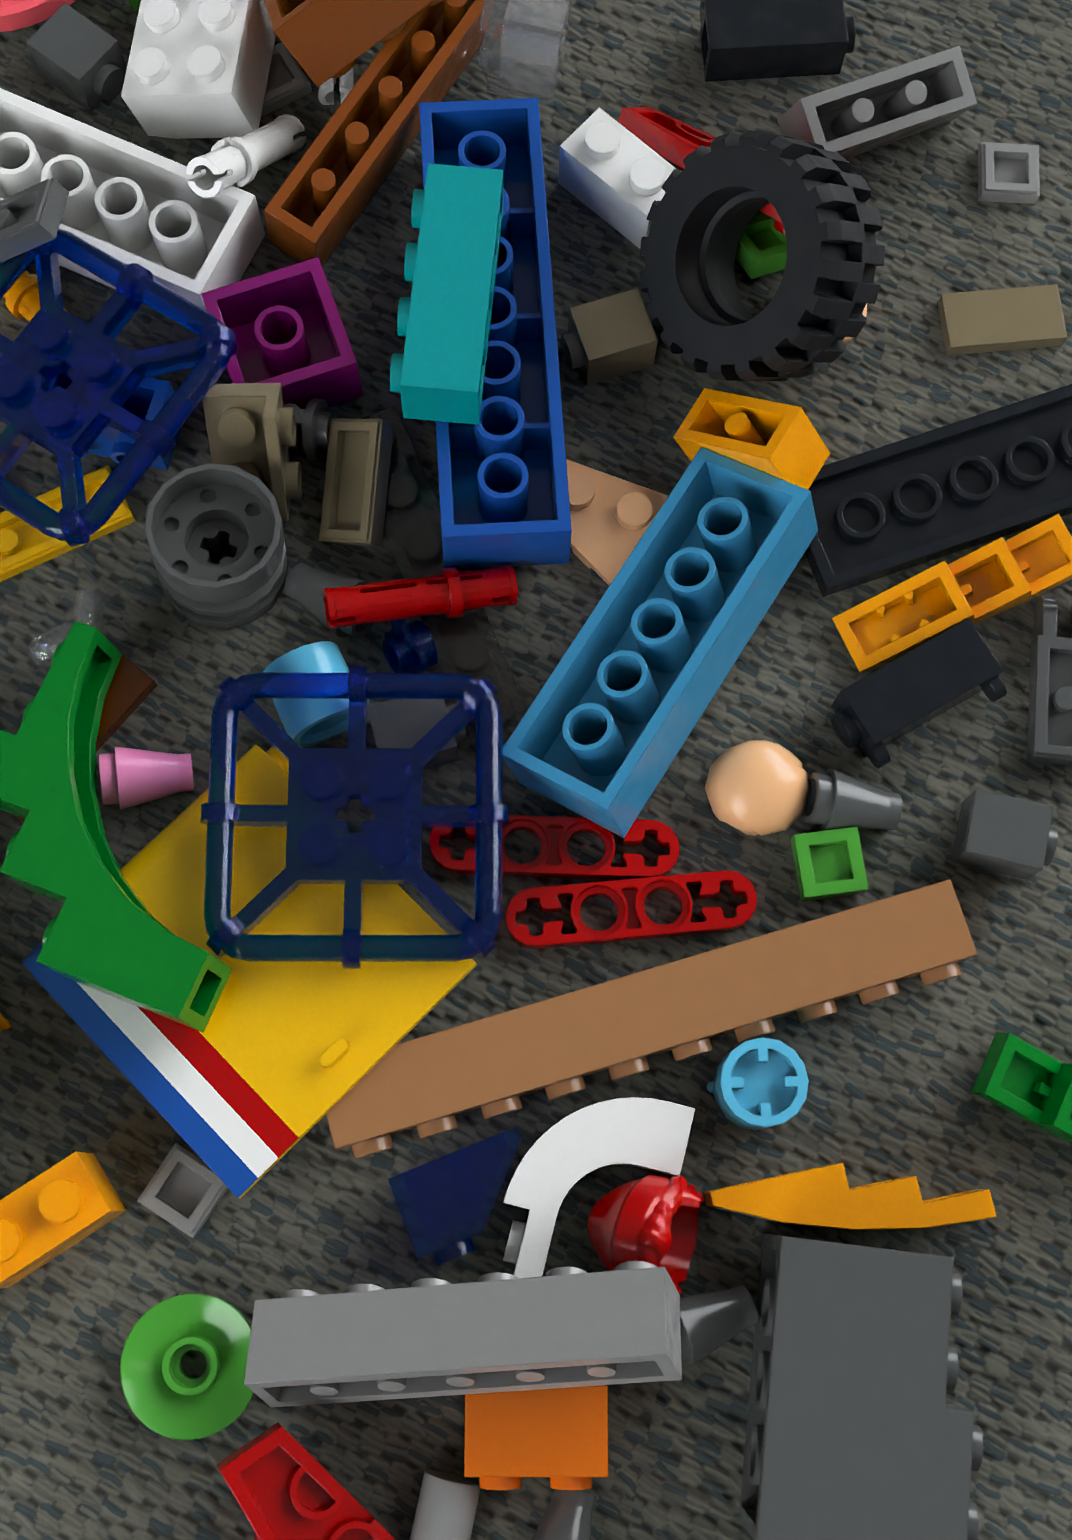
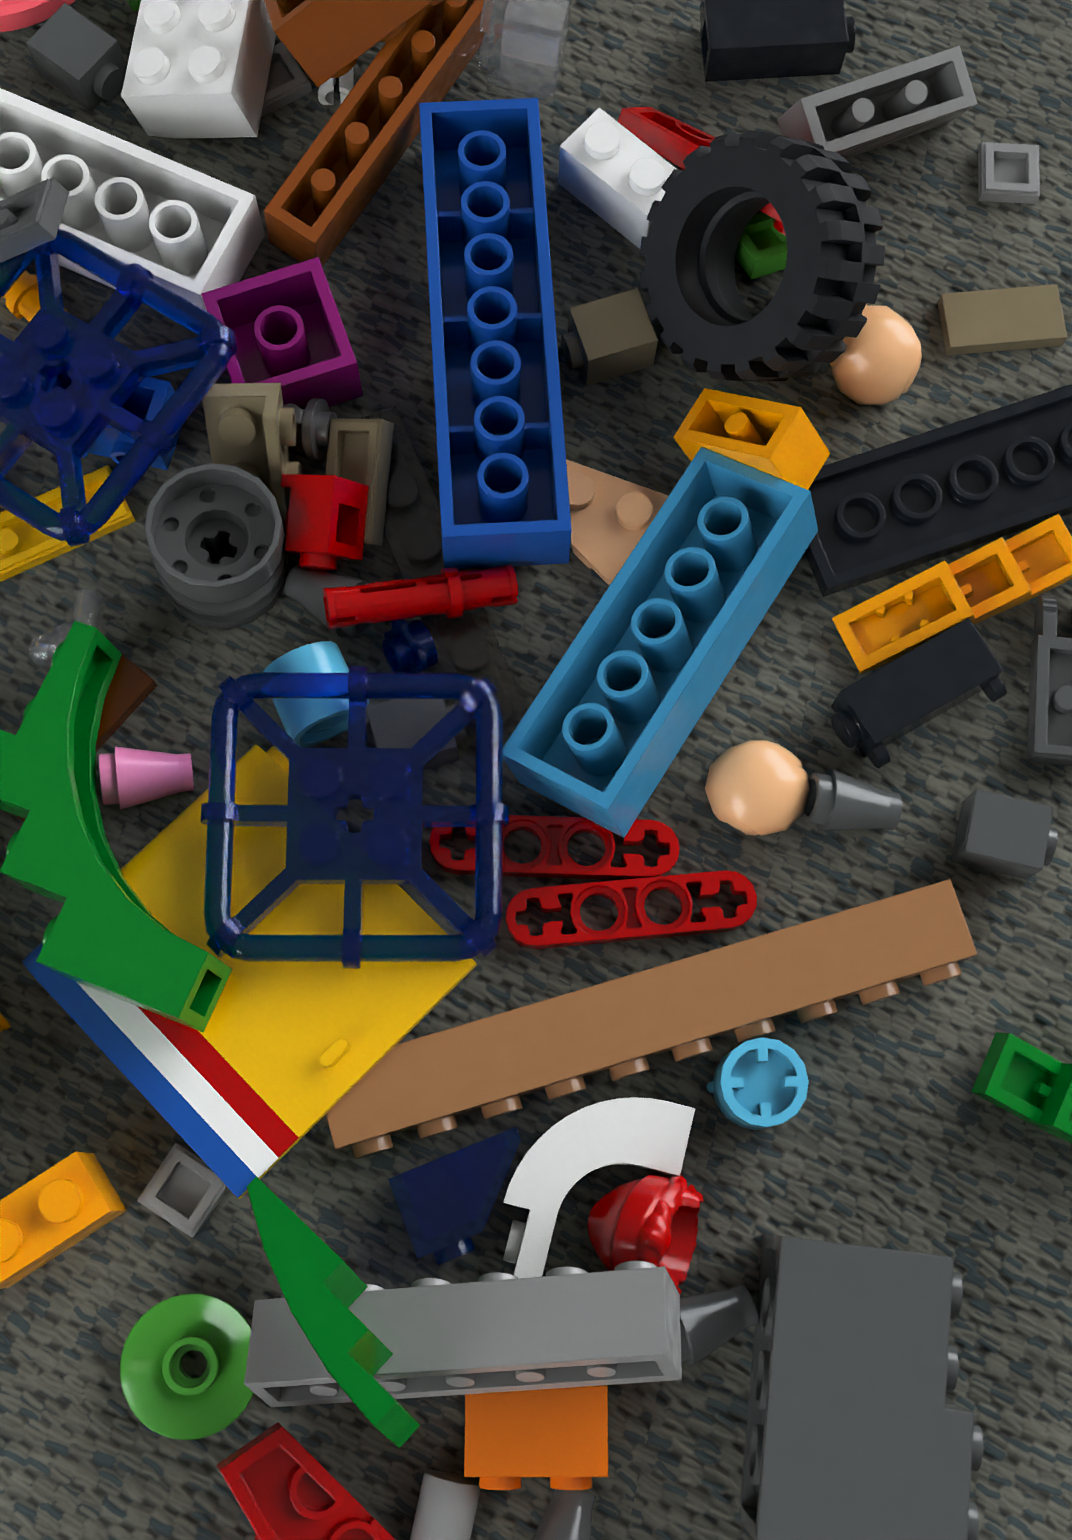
(239, 159): white pin -> none
(319, 1292): none -> green slope
(325, 519): none -> red brick
(450, 294): teal brick -> none
(825, 1200): light orange slope -> none
(829, 864): bright green plate -> none
(880, 360): none -> light nougat hair

